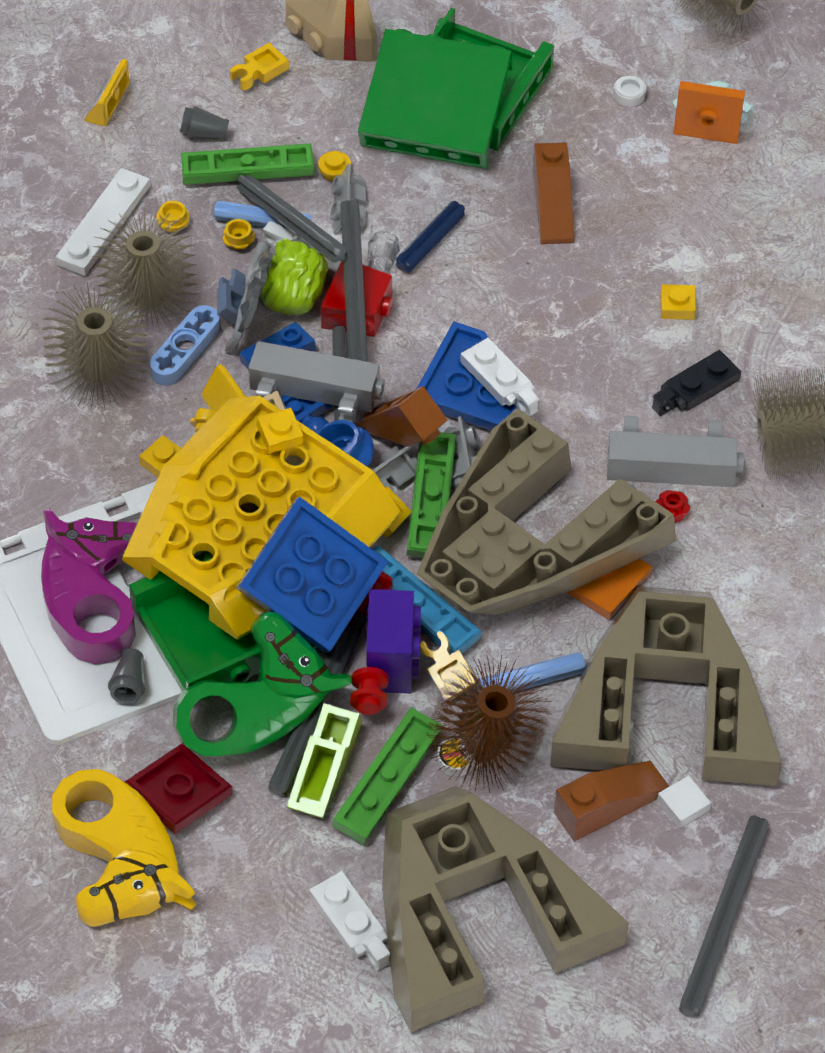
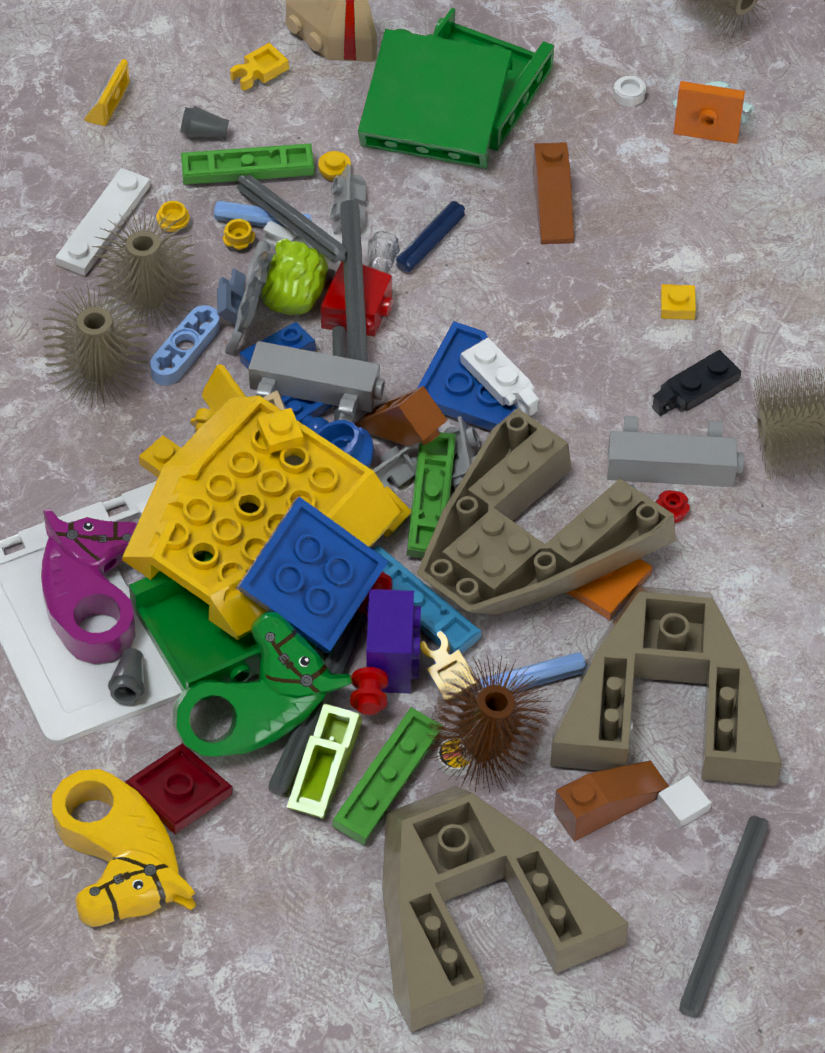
(351, 919): white hinge -> none

